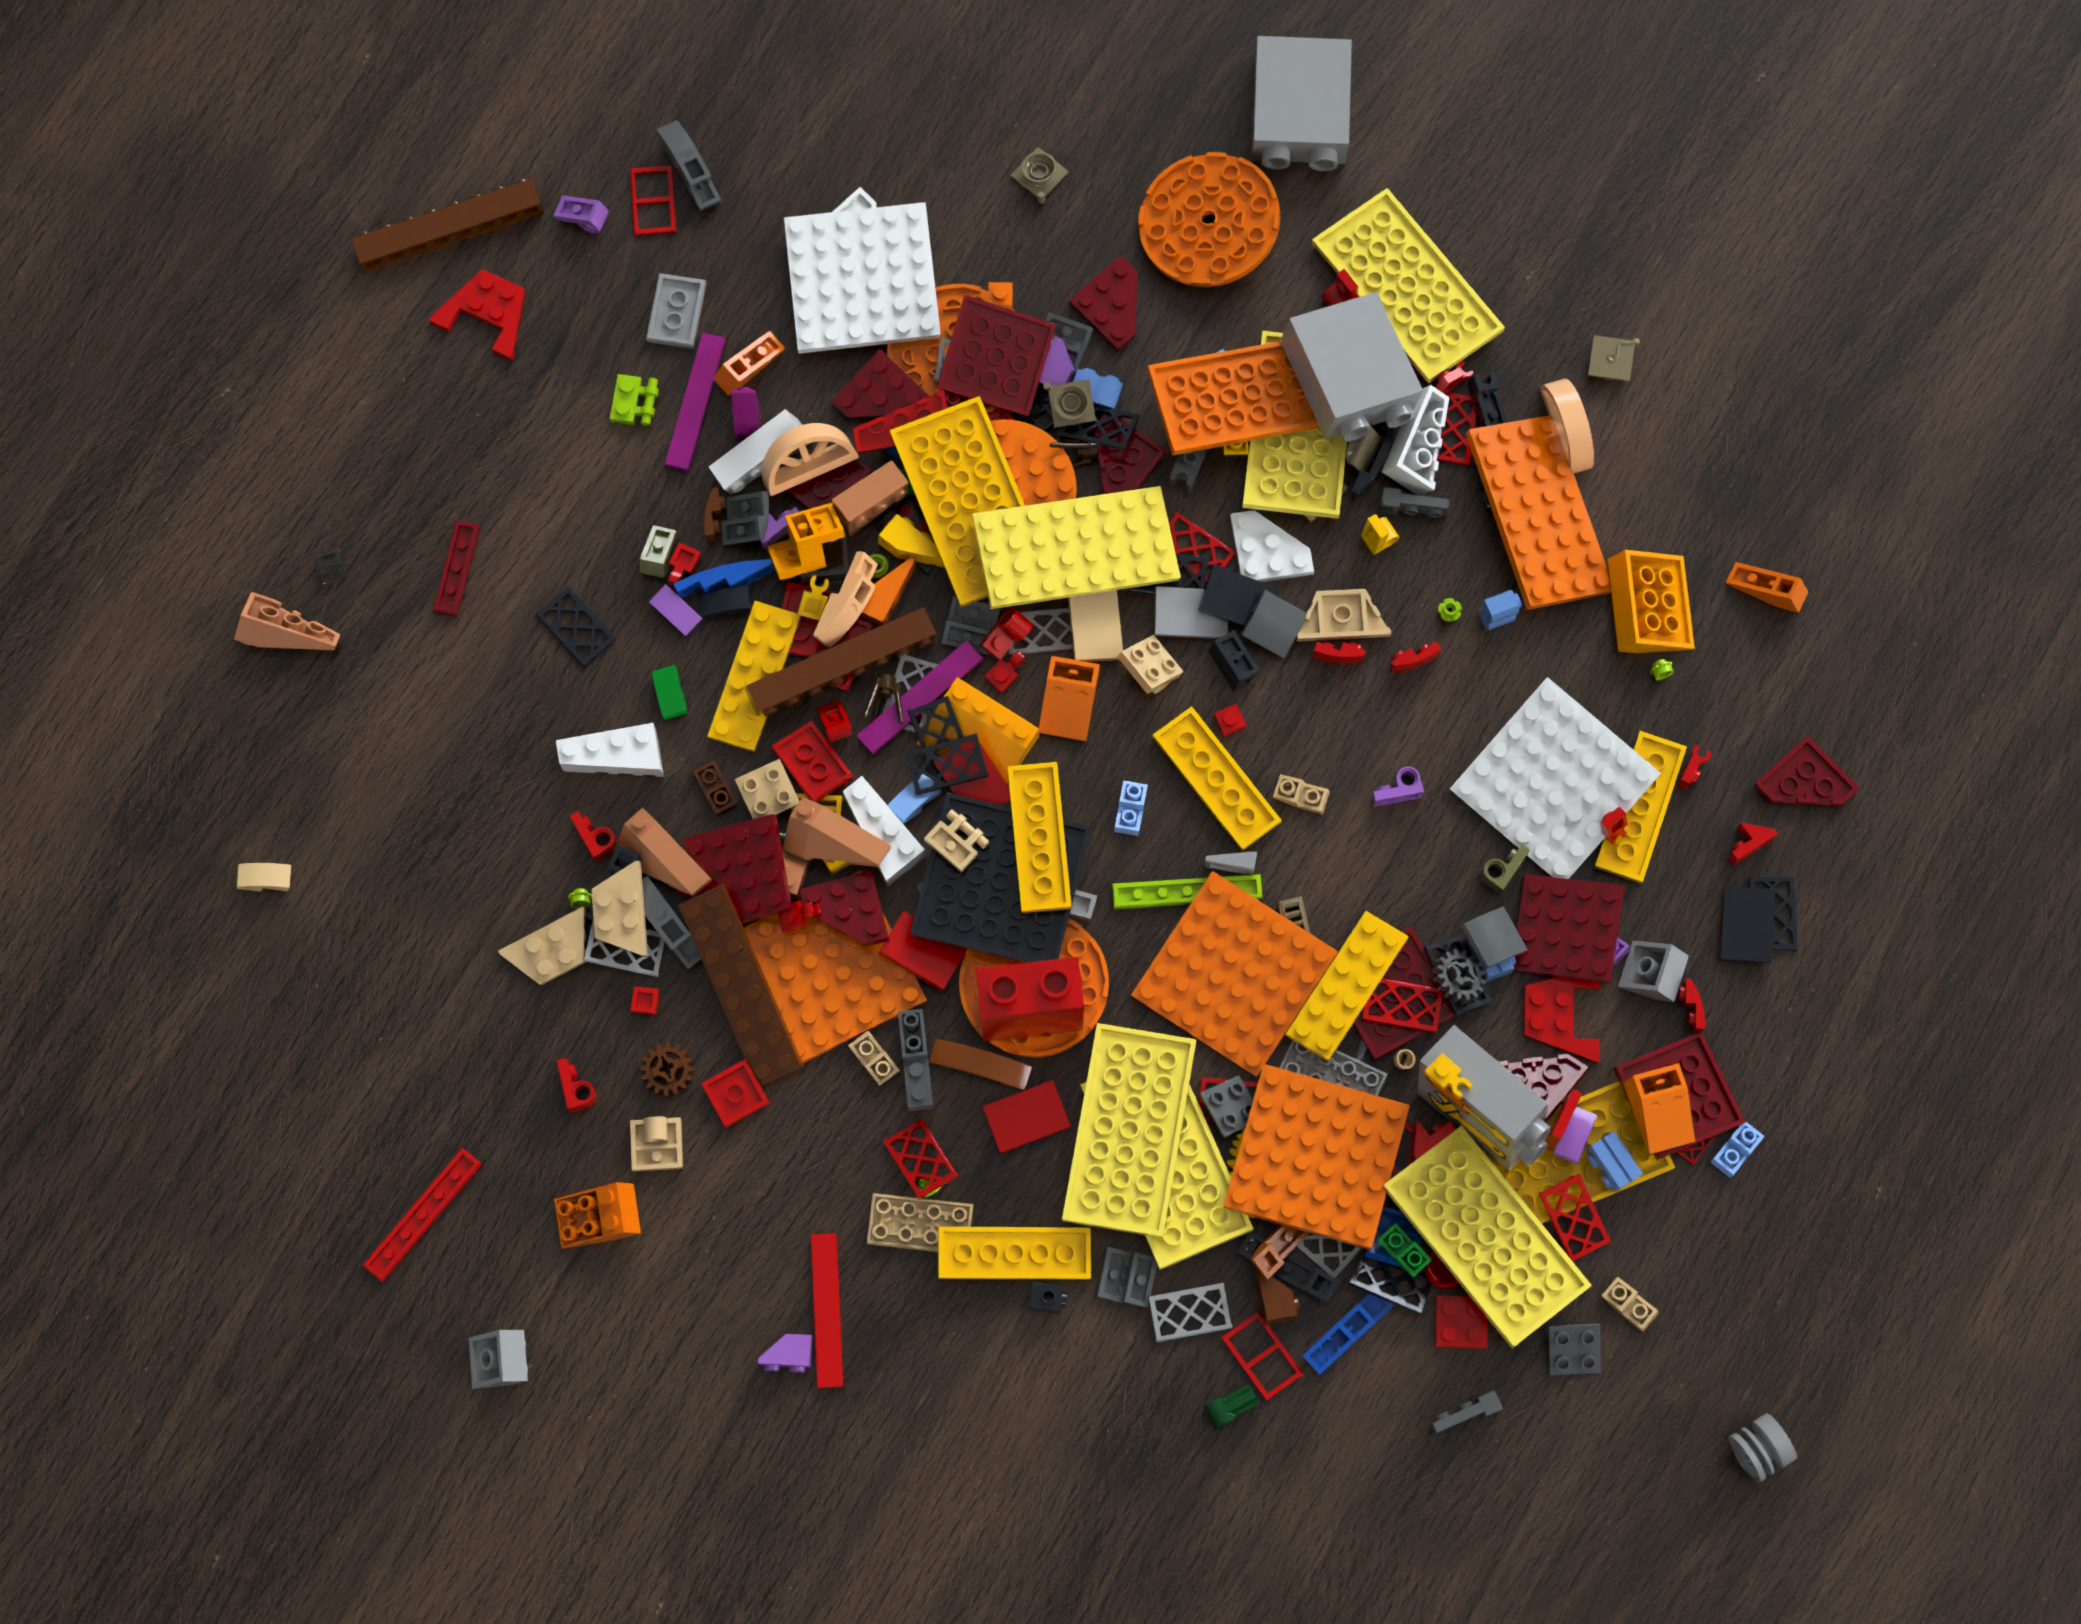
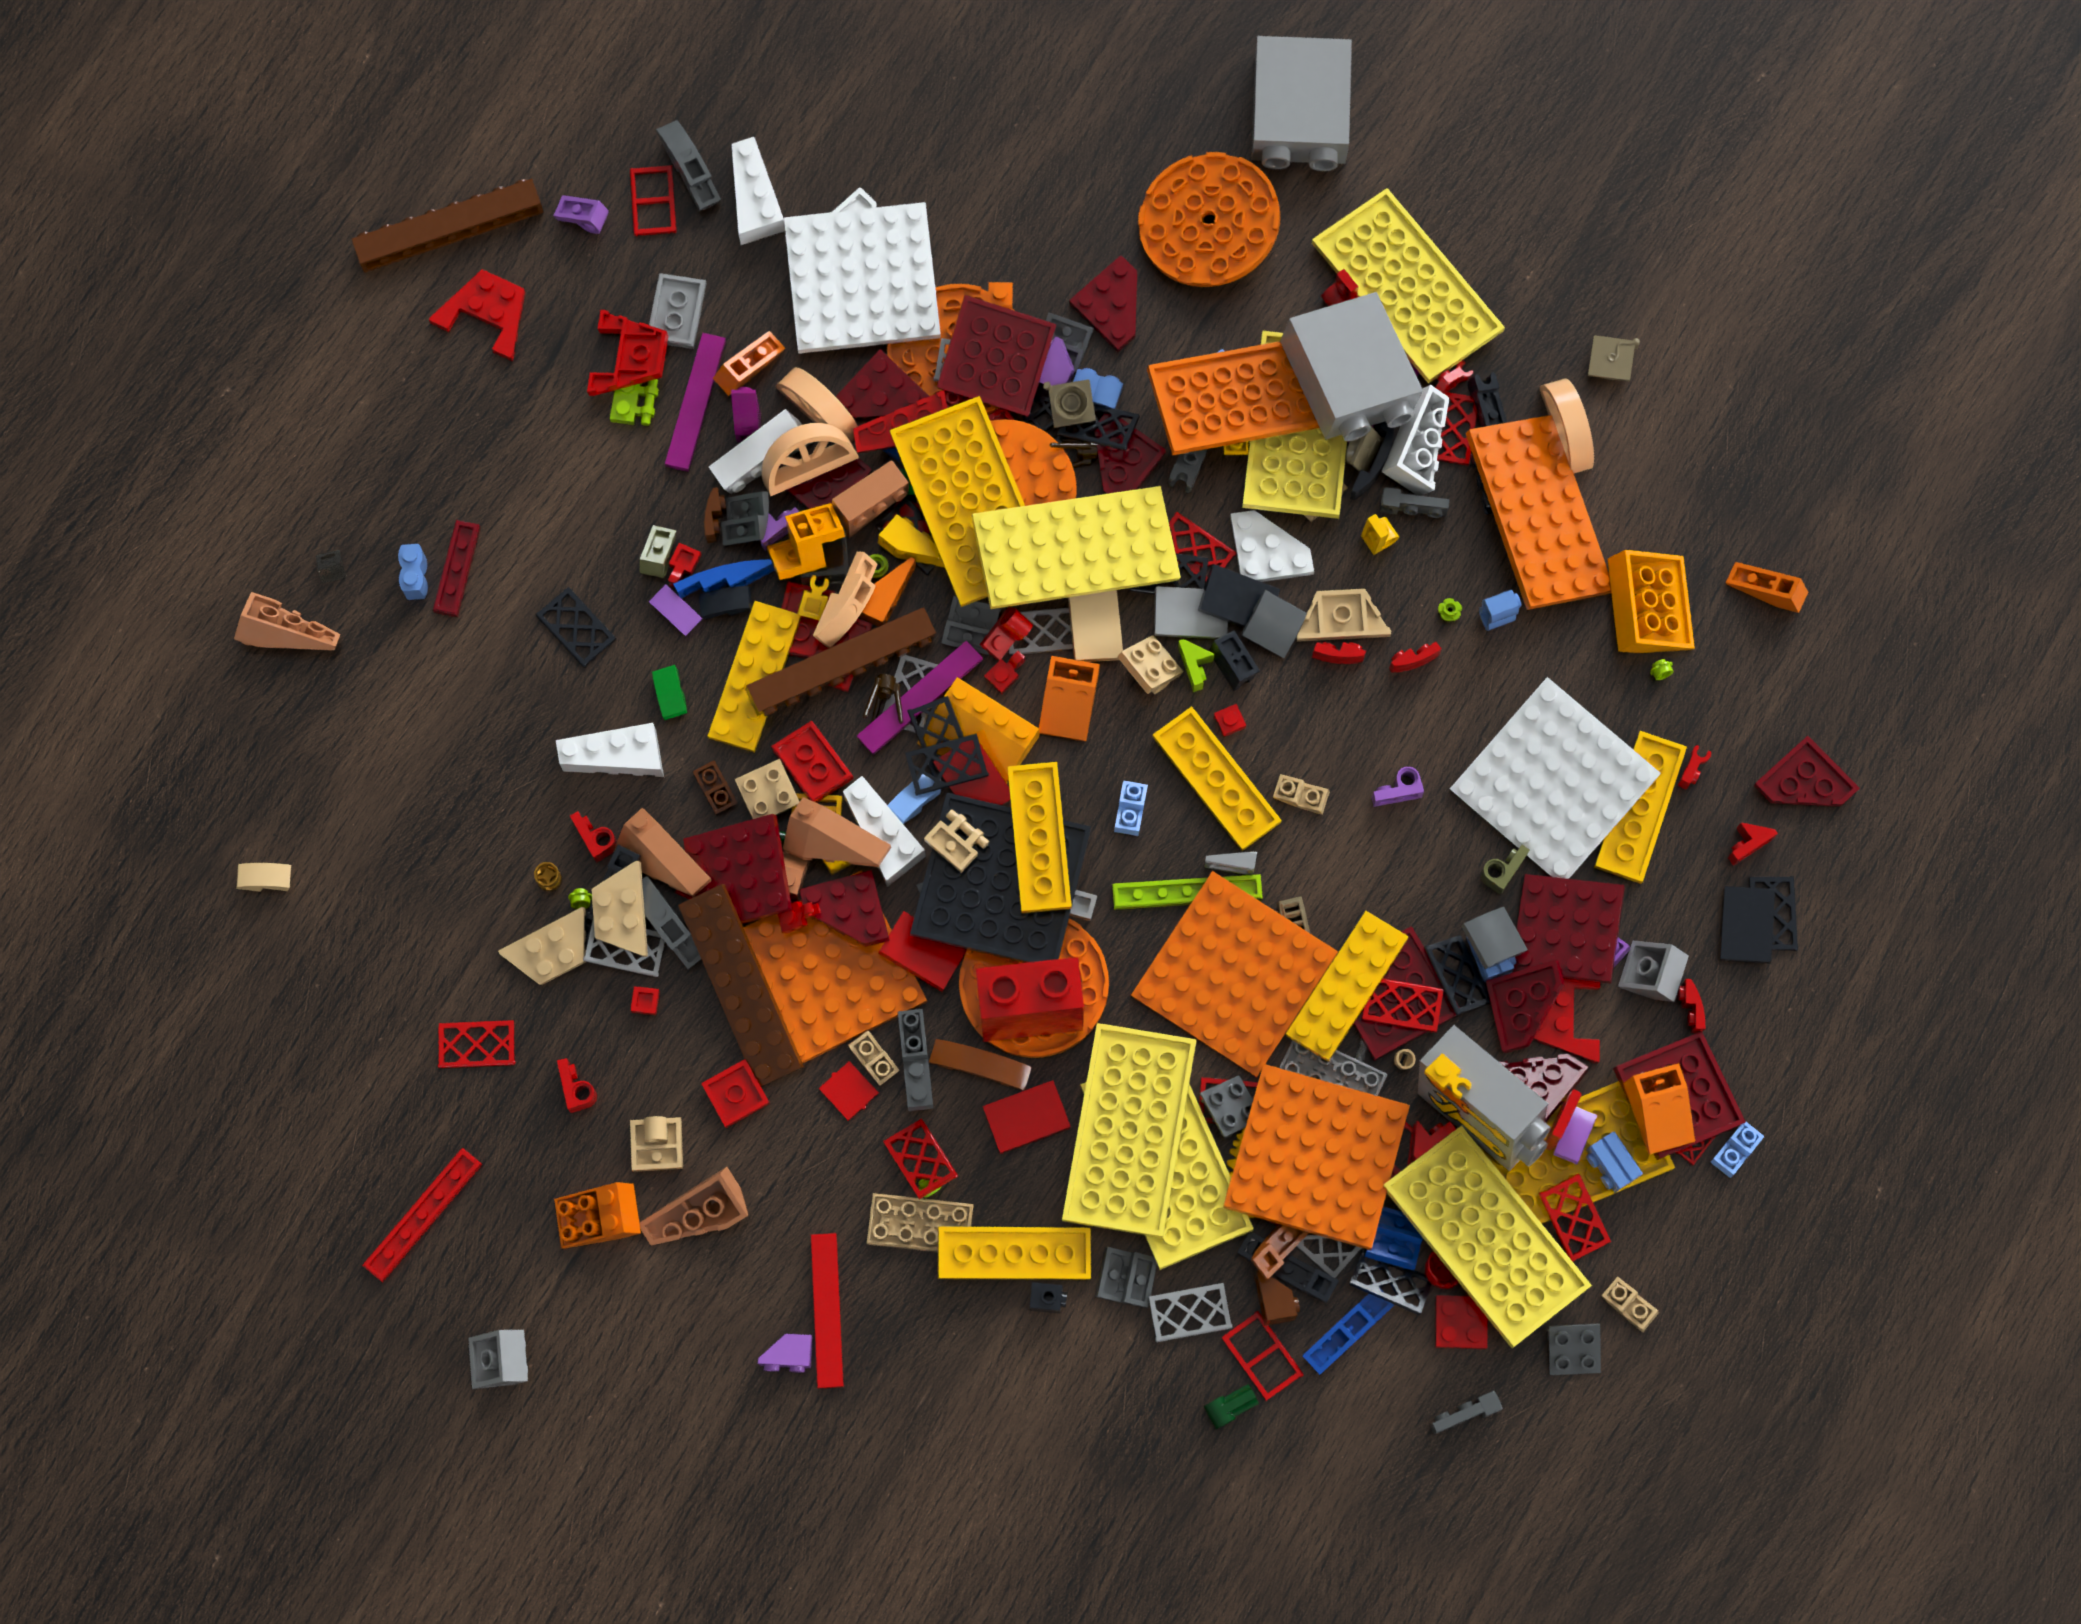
(413, 570): none -> medium blue brick
(463, 1027): none -> red window
(546, 871): none -> pearl gold wheel
(638, 357): none -> red wing
(657, 1073): reddish brown gear -> none
(705, 1208): none -> nougat wedge
(755, 199): none -> white wedge
(816, 401): none -> light nougat window
(835, 721): red slope -> none
(848, 1091): none -> red piece
(1039, 174): dark tan hat -> none
(1192, 658): none -> lime slope
(1404, 1250): green slope -> none
(1459, 976): dark grey gear -> none
(1523, 1001): none -> dark red plate
(1613, 824): red plate -> none
(1766, 1445): light grey wheel -> none

